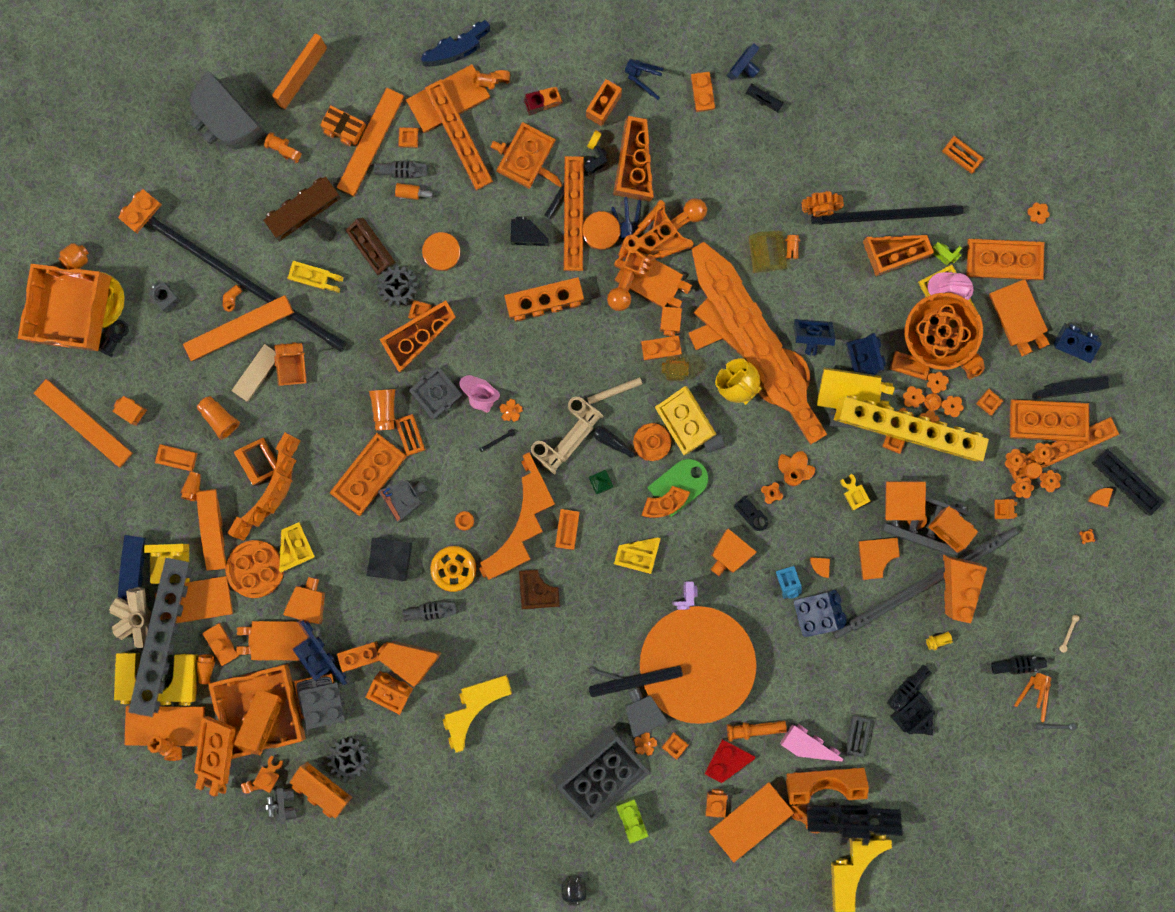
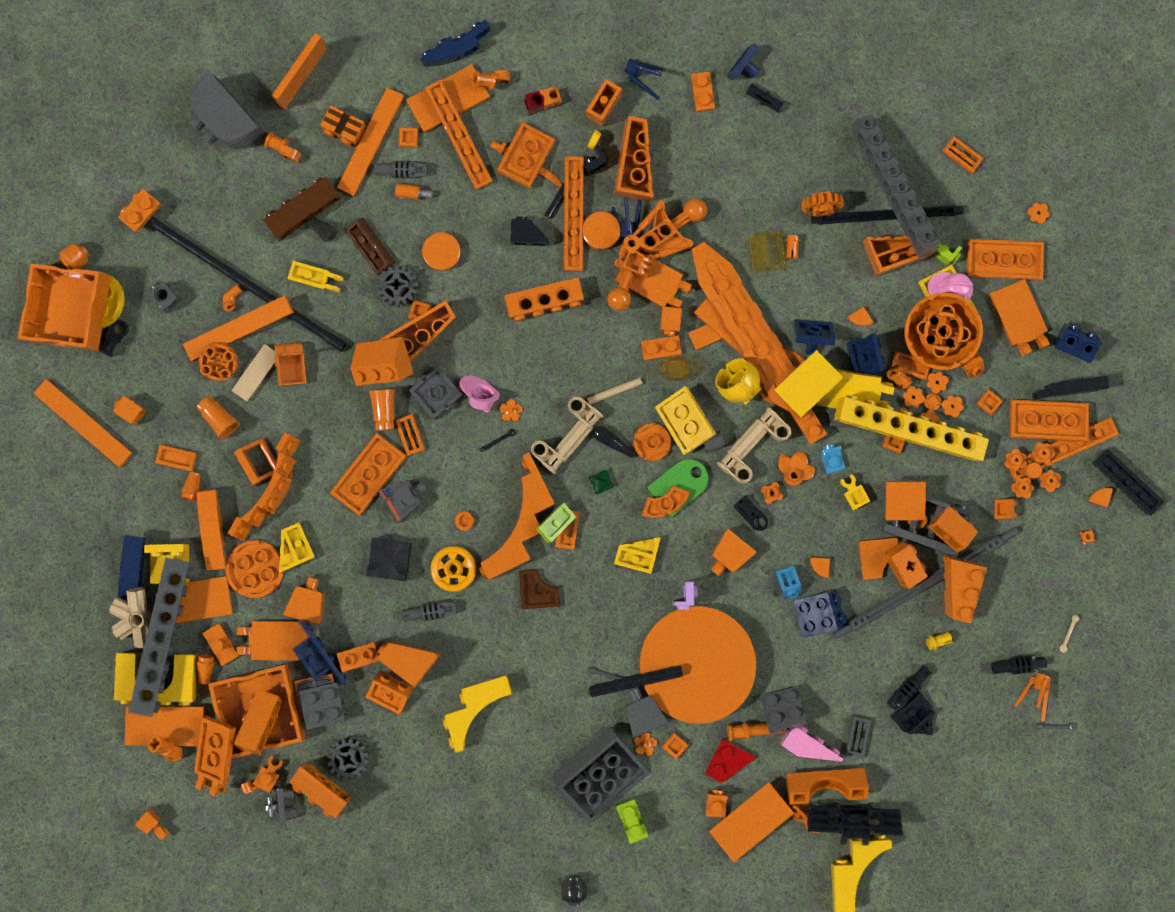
(149, 822): none -> orange piece
(218, 361): none -> orange tile
(380, 361): none -> orange slope
(556, 523): none -> lime plate
(749, 441): none -> tan piece
(784, 710): none -> dark grey plate
(808, 384): none -> yellow tile
(832, 458): none -> dark azure bracket
(860, 318): none -> orange tile
(895, 186): none -> dark grey brick
(899, 377): none -> orange bush
(906, 565): none -> orange brick

